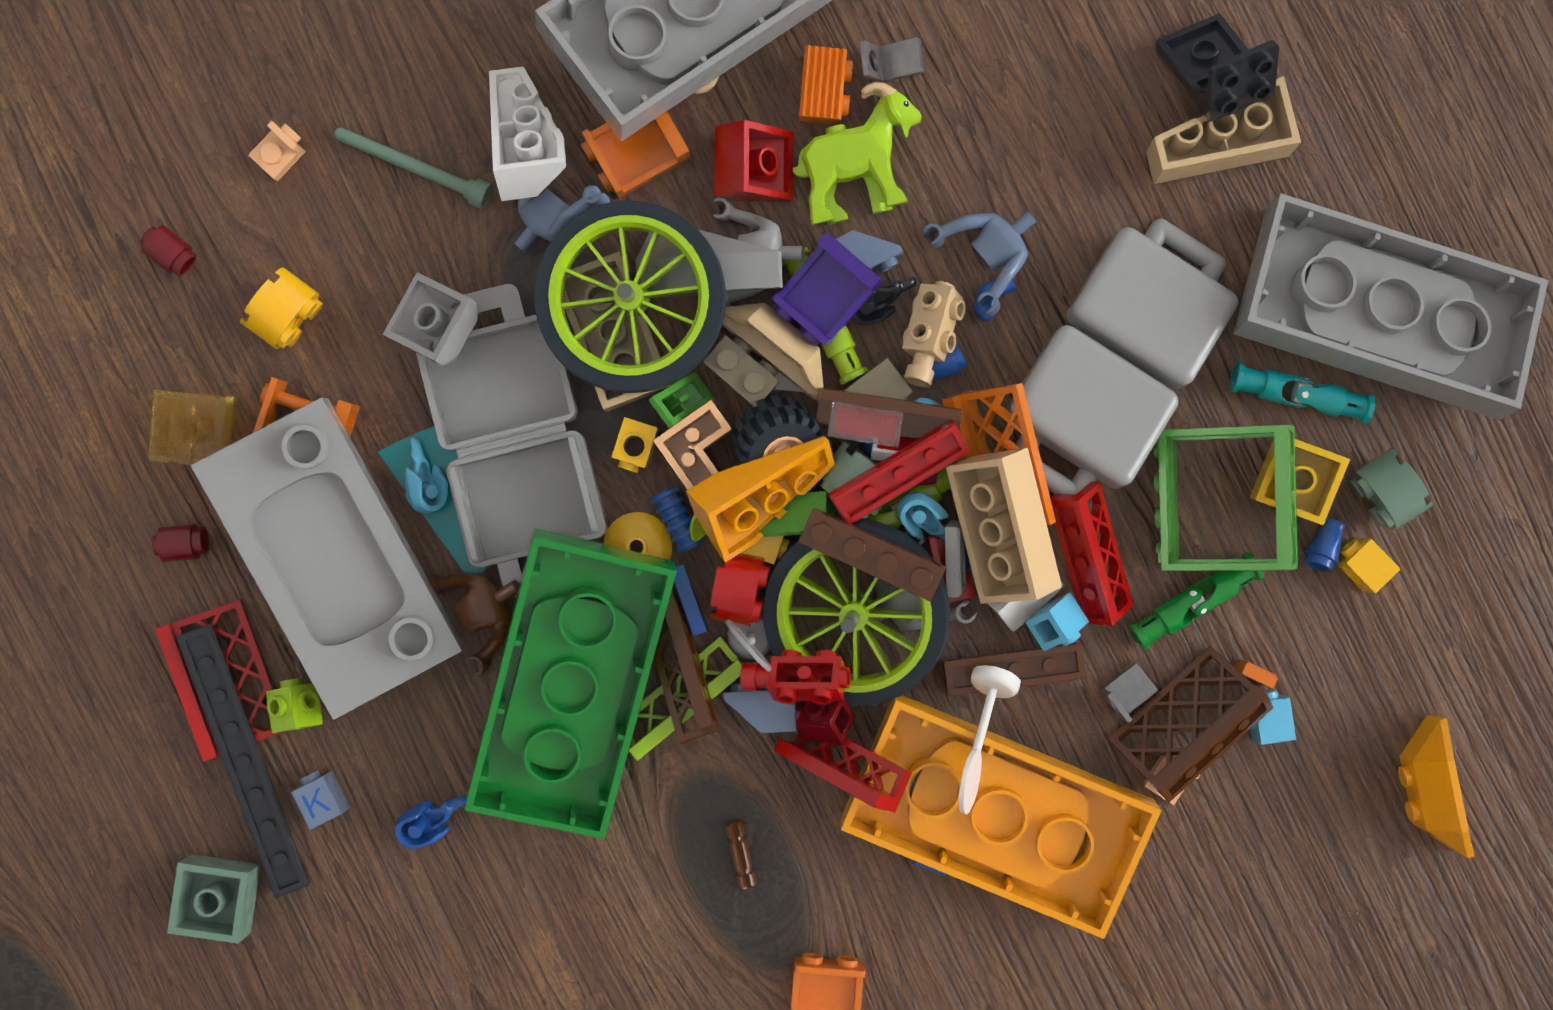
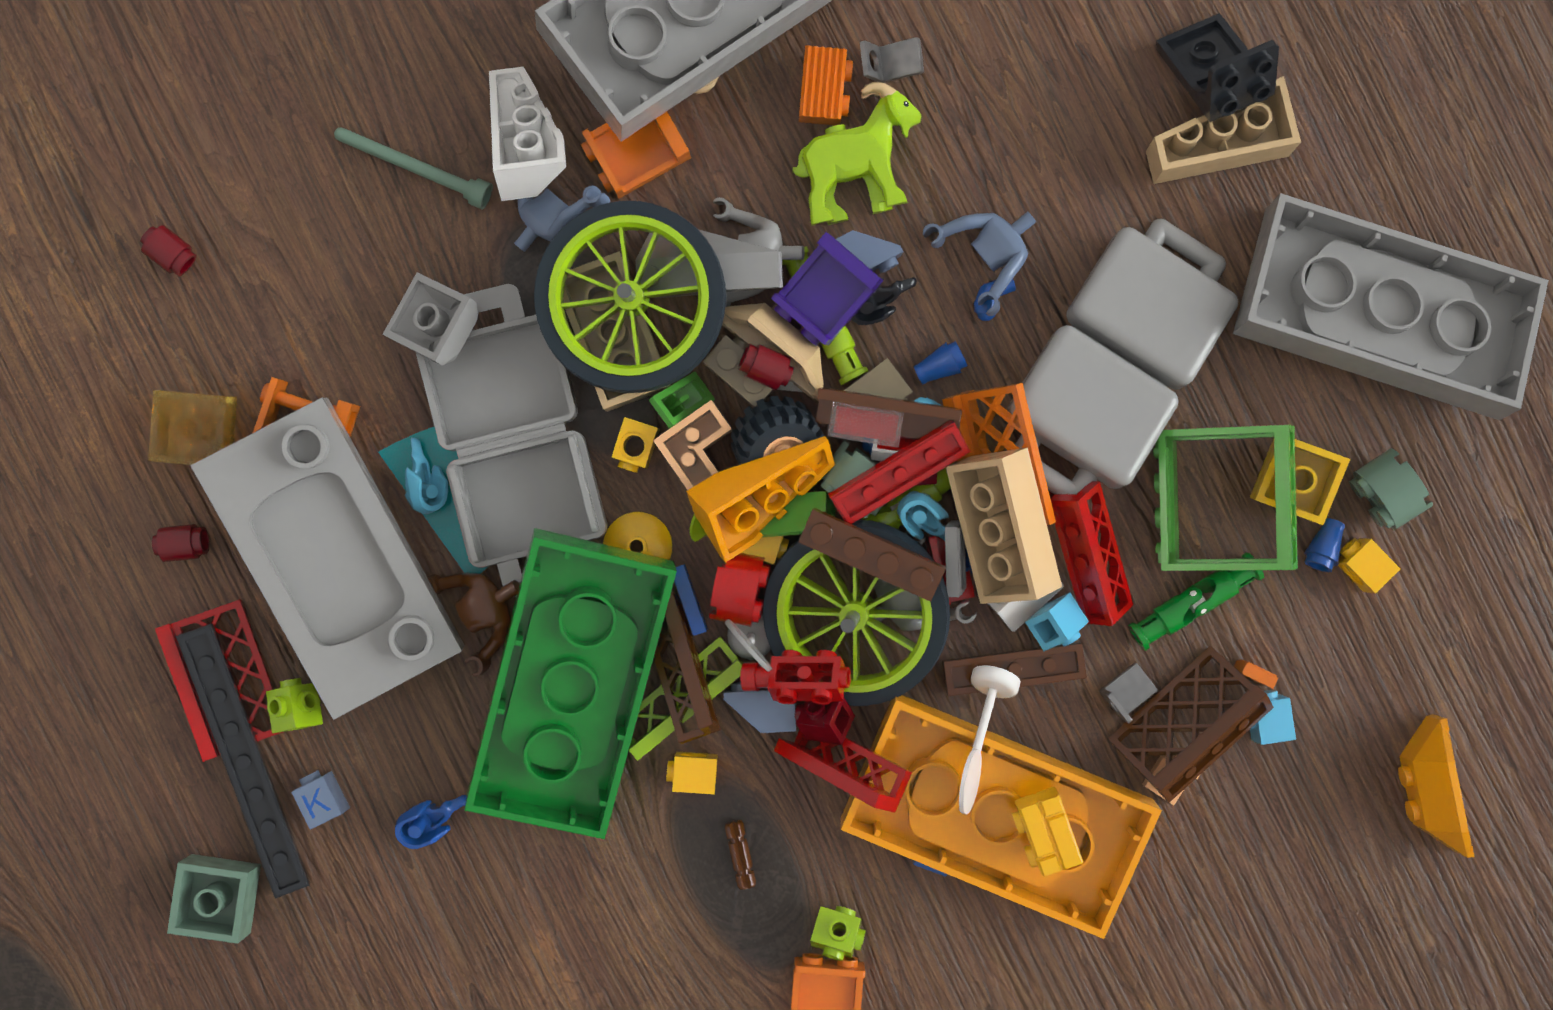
(278, 150): light nougat bracket -> none
(280, 309): yellow brick -> none
(676, 518): blue piece -> none
(693, 772): none -> yellow brick
(753, 162): red slope -> none
(766, 366): none -> dark red brick
(831, 921): none -> lime brick
(931, 330): tan brick -> none
(1048, 832): none -> yellow brick
(1325, 398): teal piece -> none

